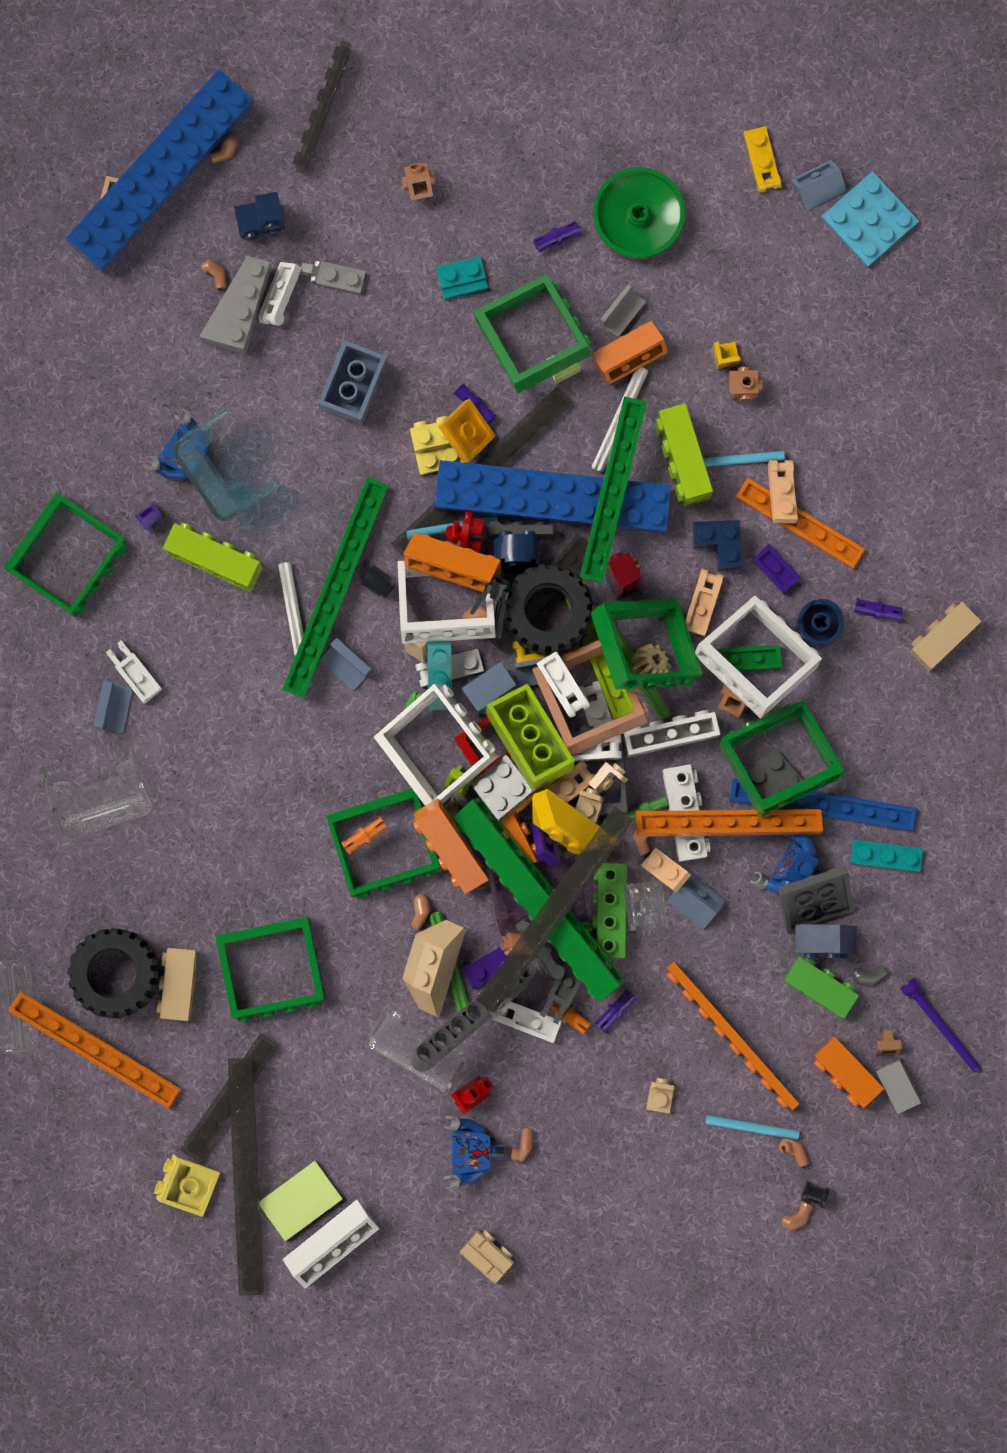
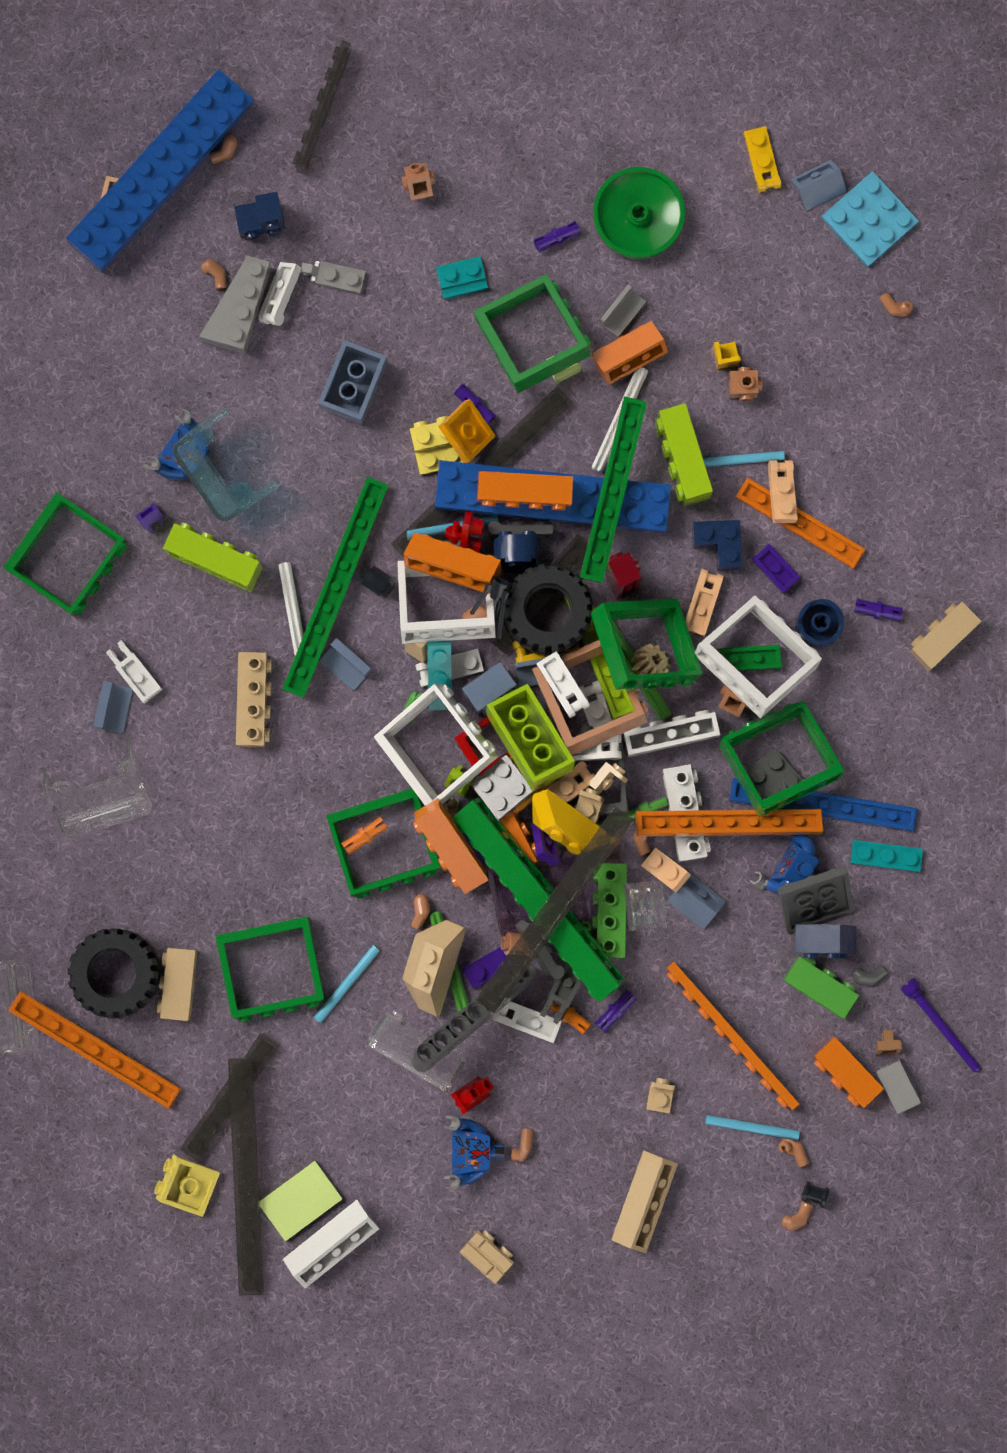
(252, 699): none -> tan brick
(346, 984): none -> medium azure bar
(524, 489): none -> orange brick
(643, 1201): none -> tan brick
(896, 308): none -> nougat arm

